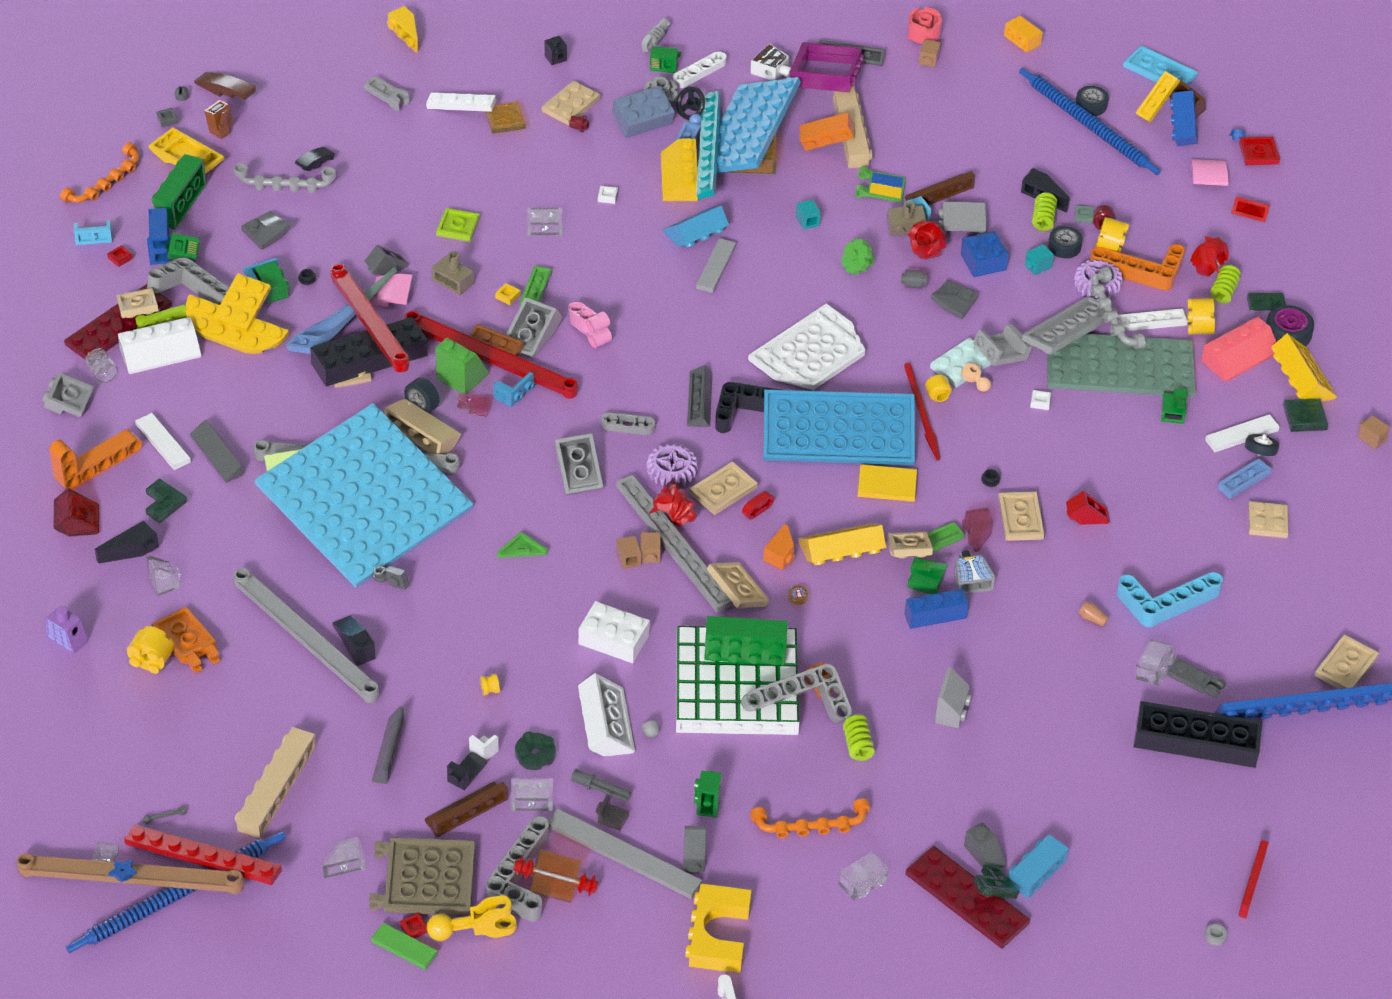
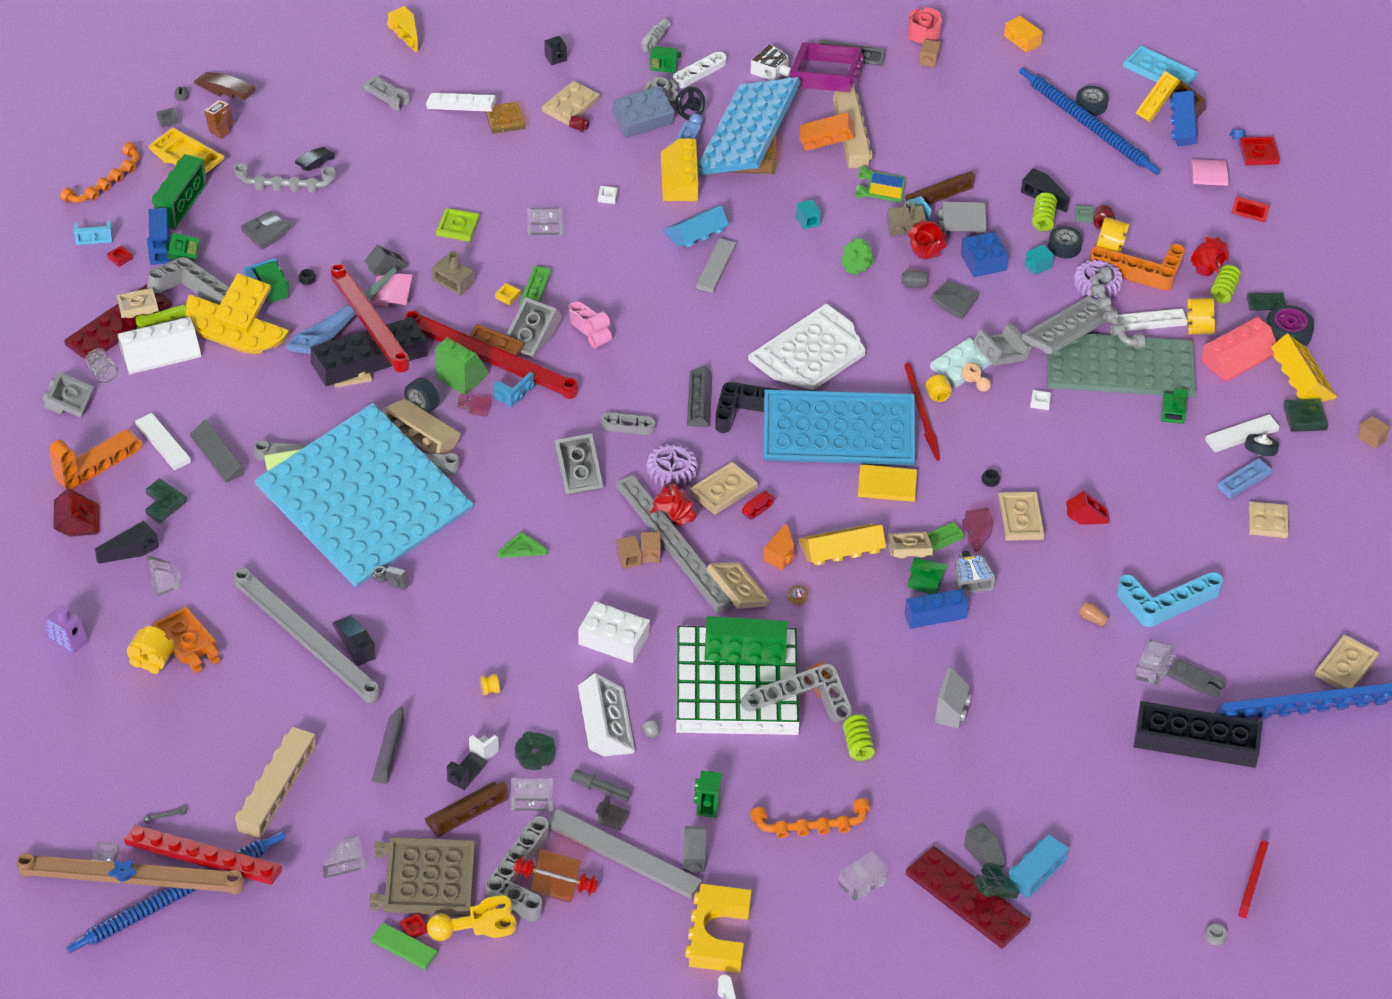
(709, 146): teal plate -> none

